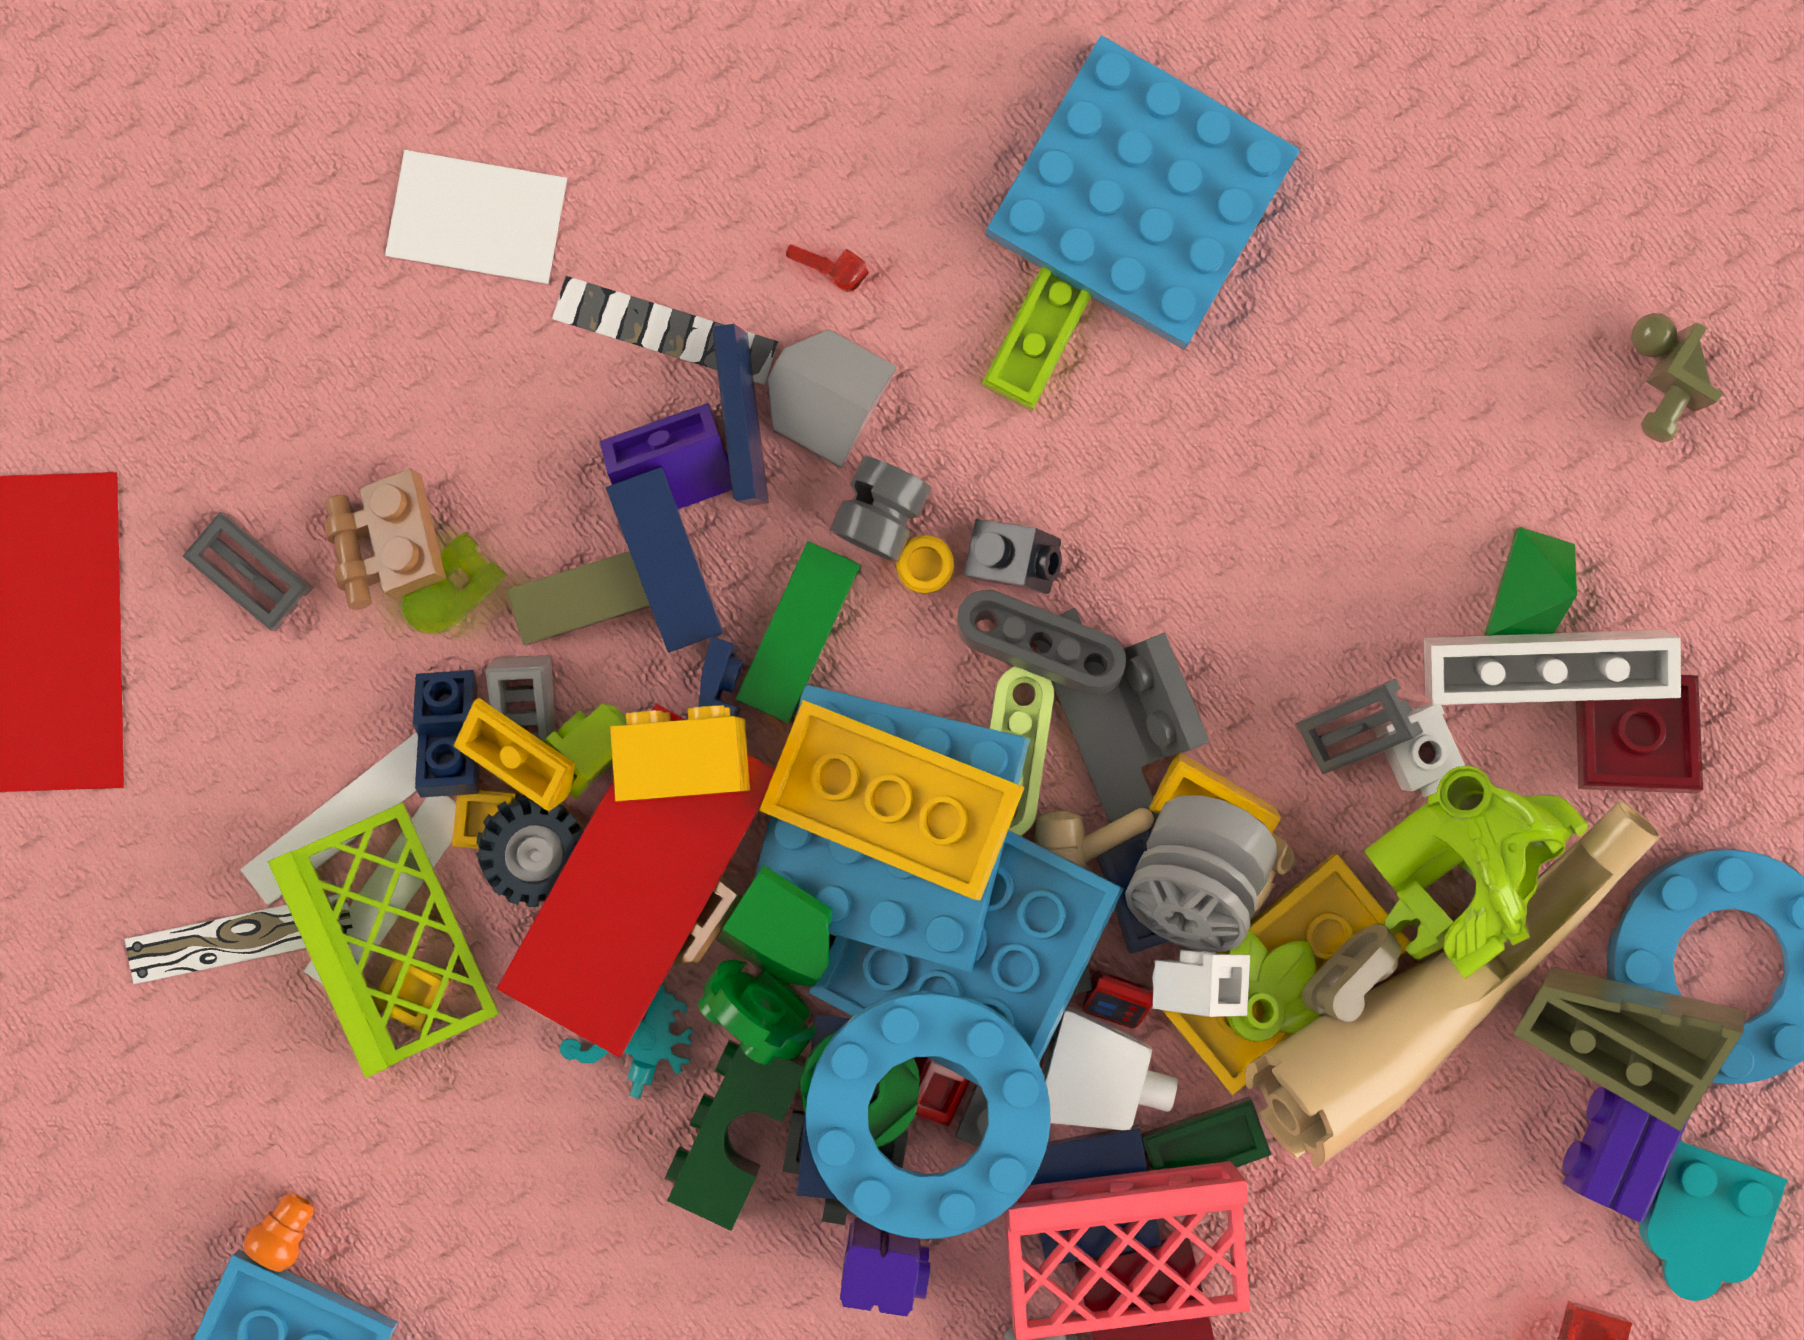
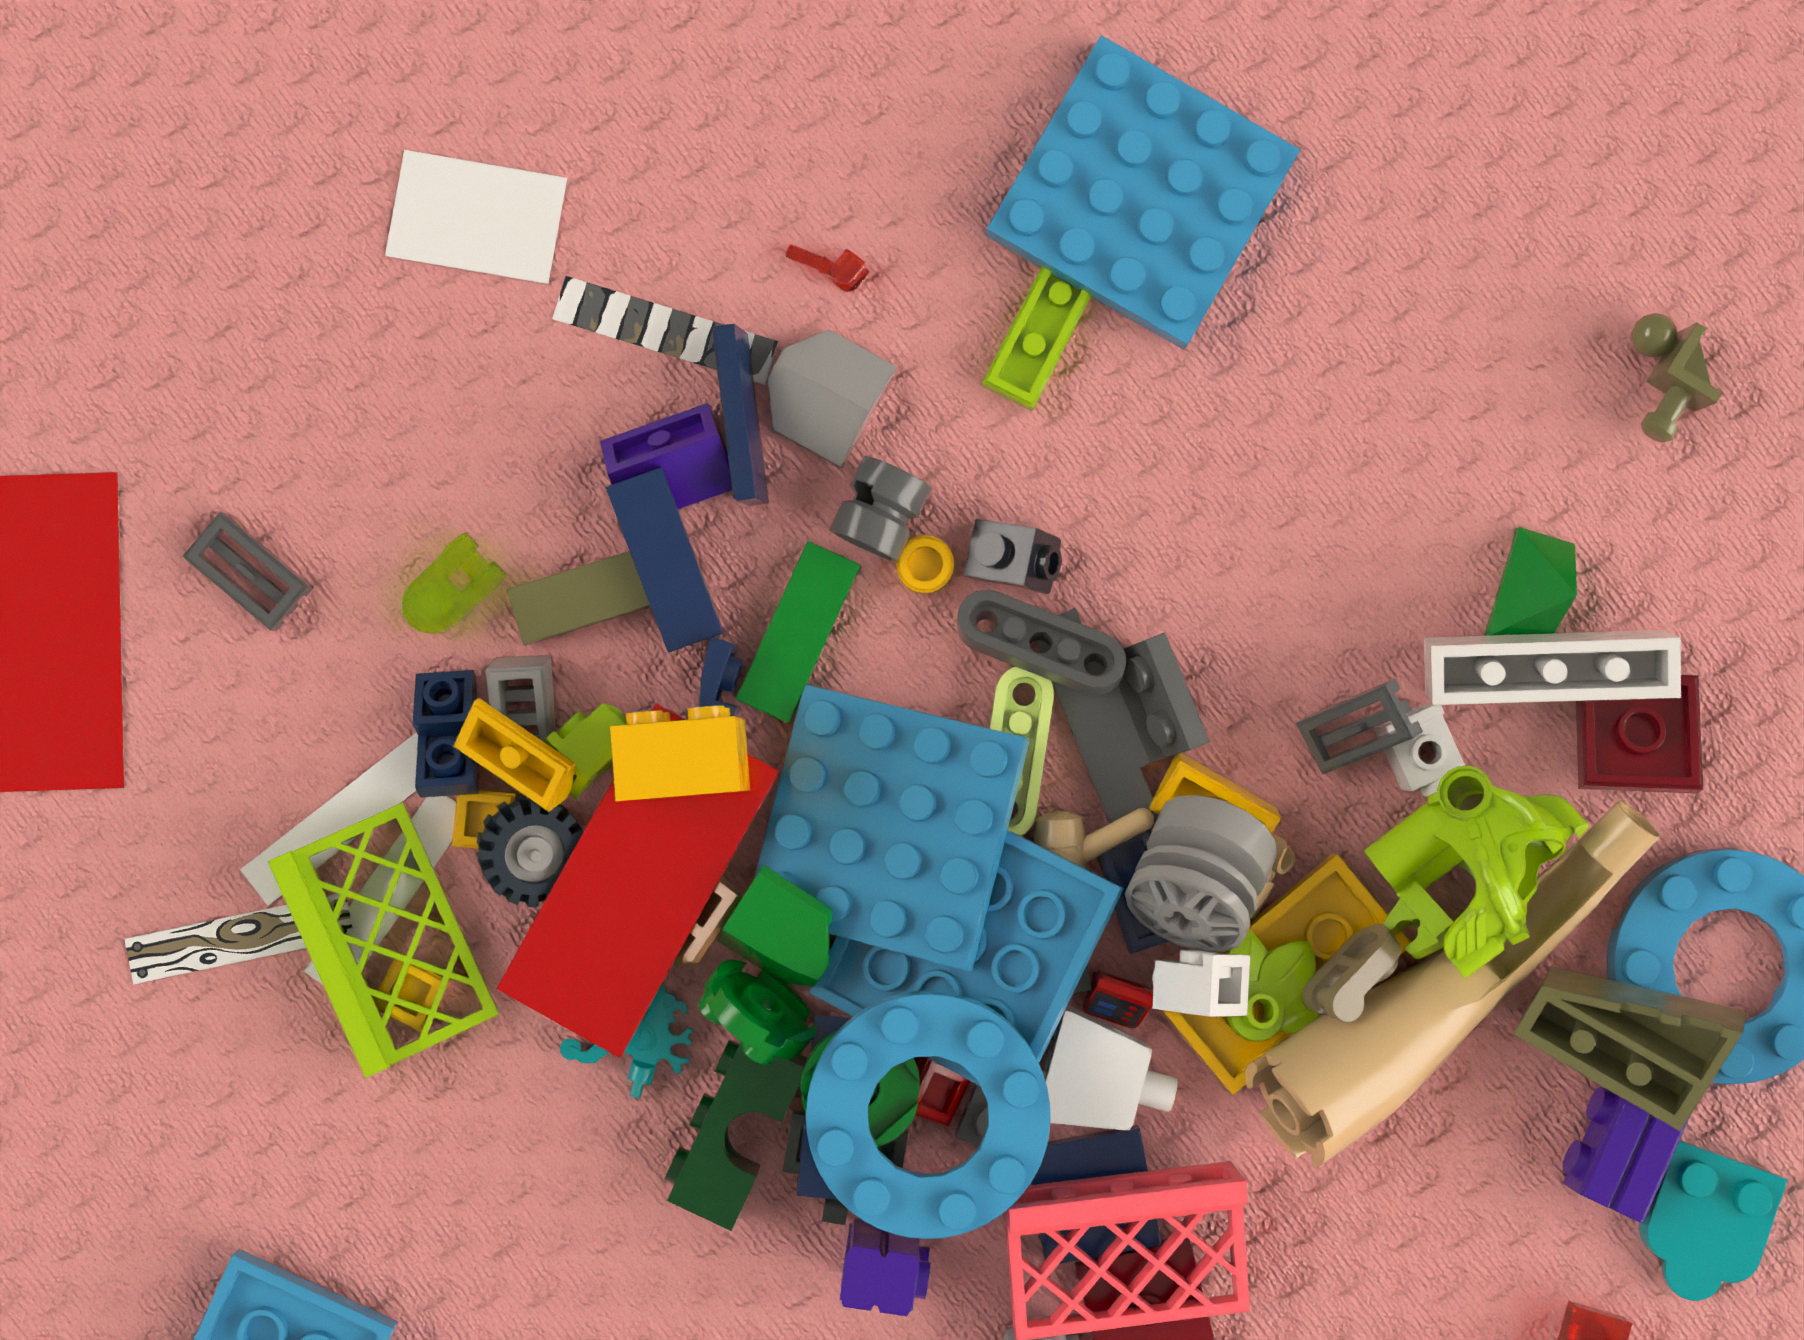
(277, 1238): orange piece -> none
(400, 534): medium nougat plate -> none
(892, 800): yellow plate -> none
(1213, 1136): dark green tile -> none

